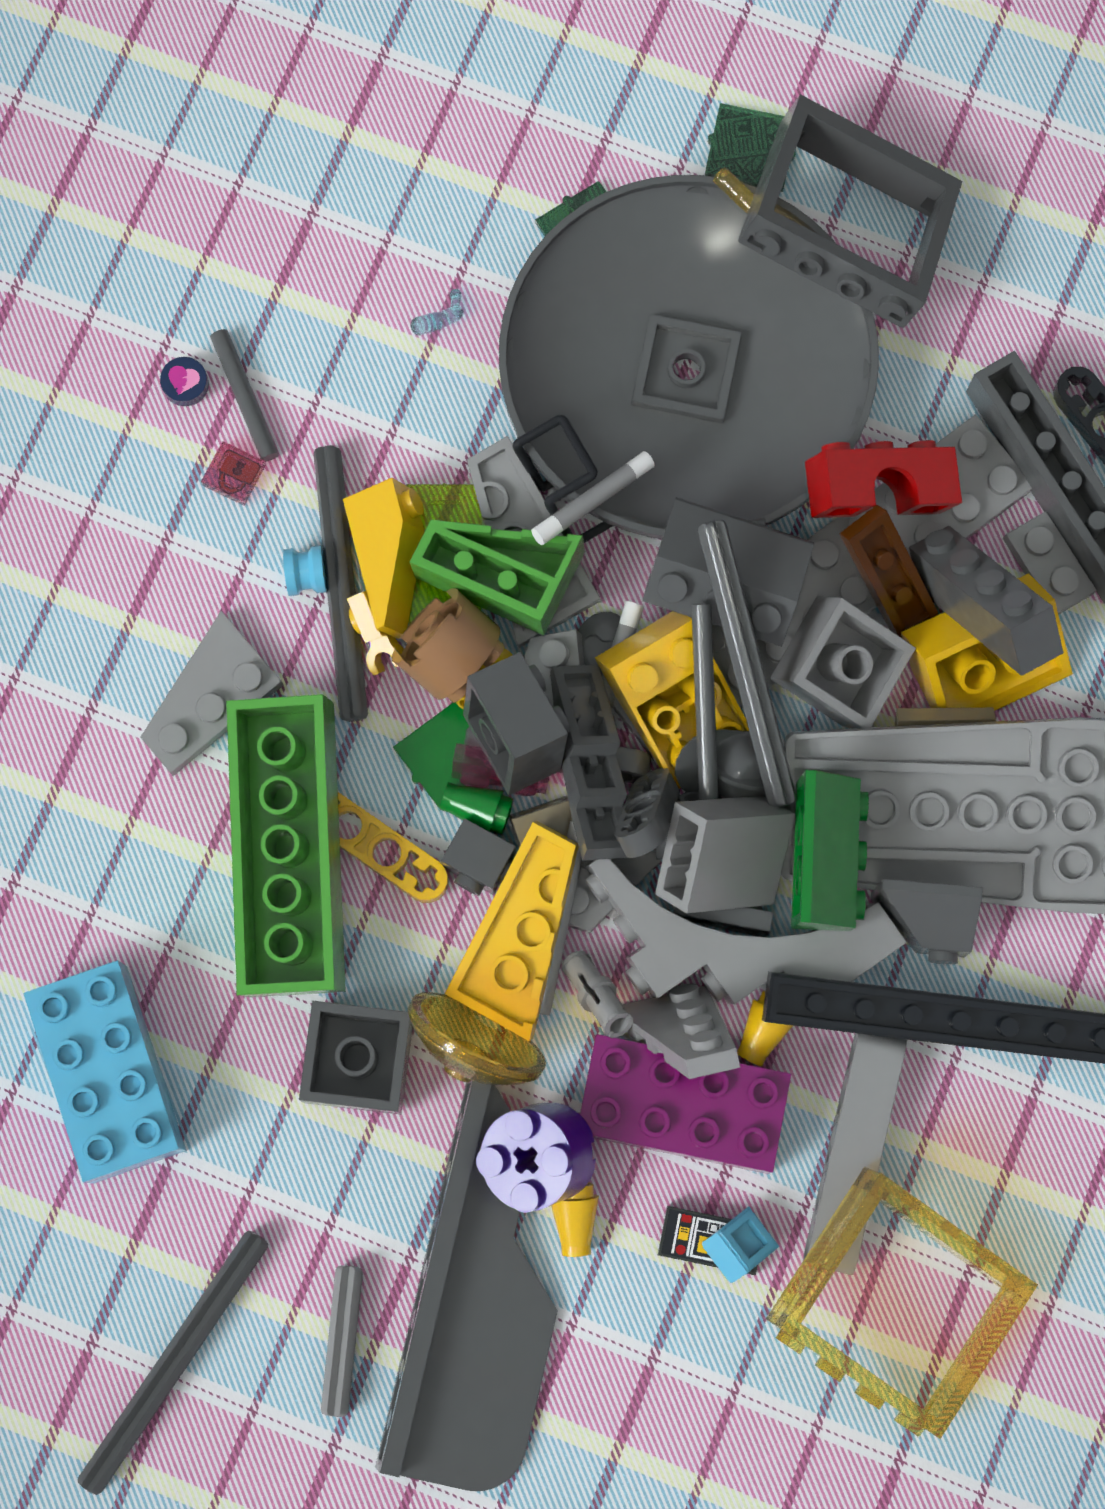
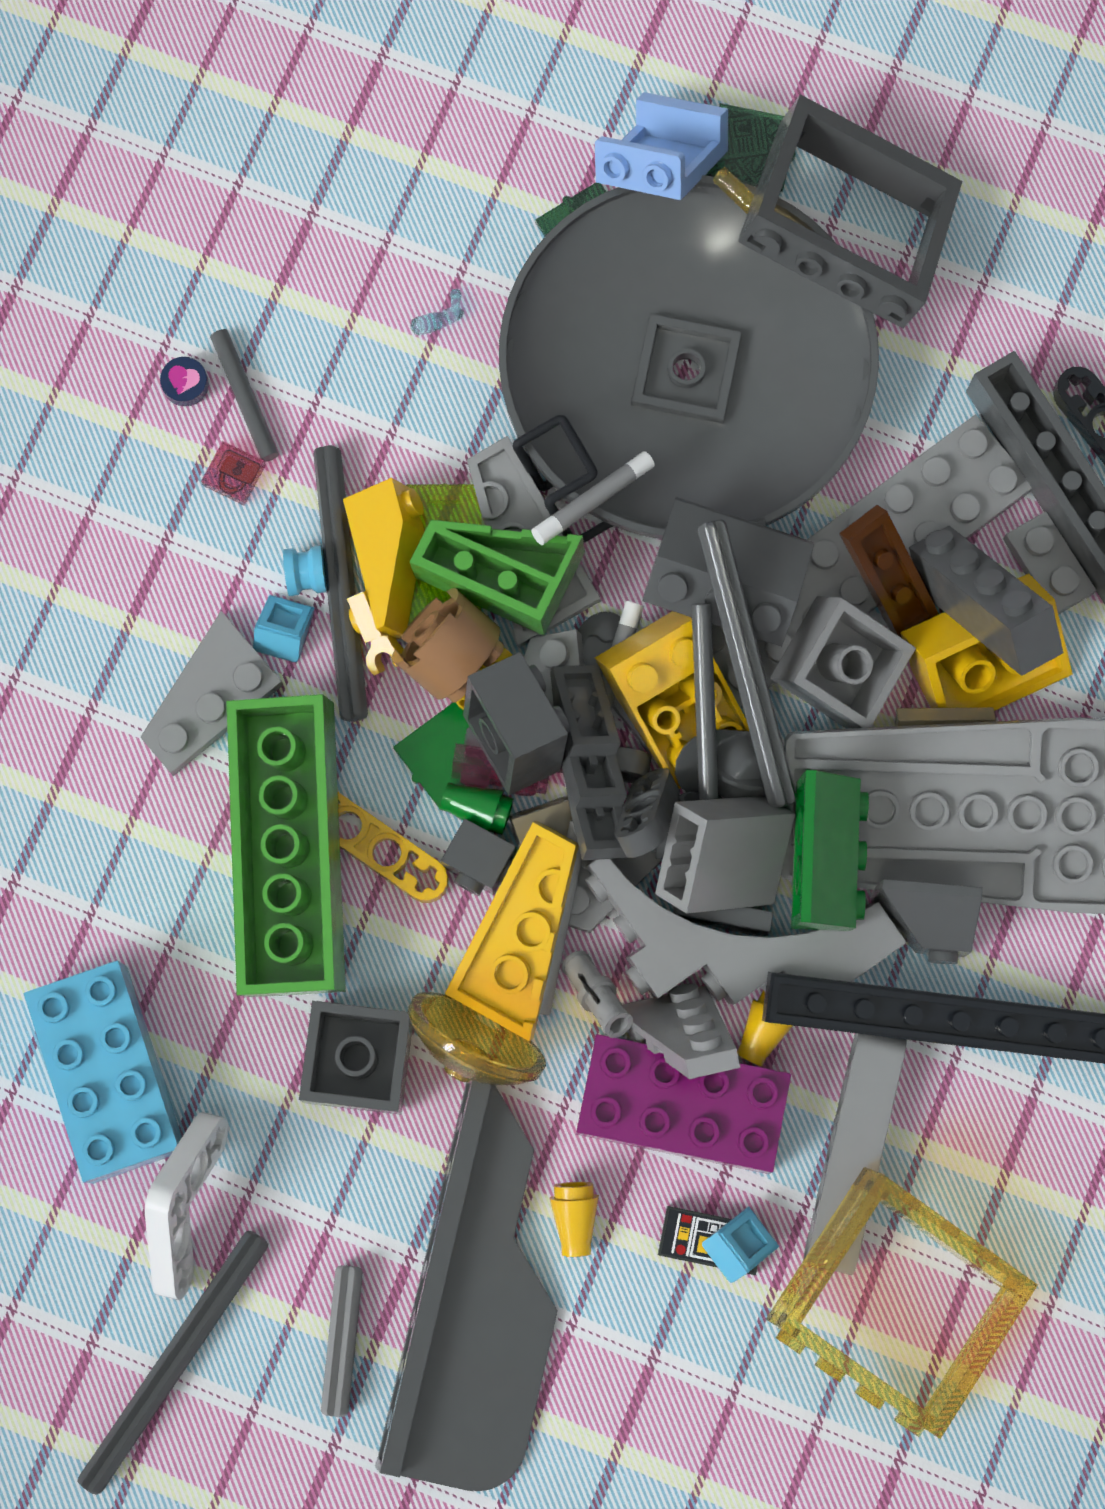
(169, 1203): none -> white beam
(282, 628): none -> medium azure slope
(537, 1156): brick -> none
(666, 149): none -> light blue panel
(920, 477): red arch -> none

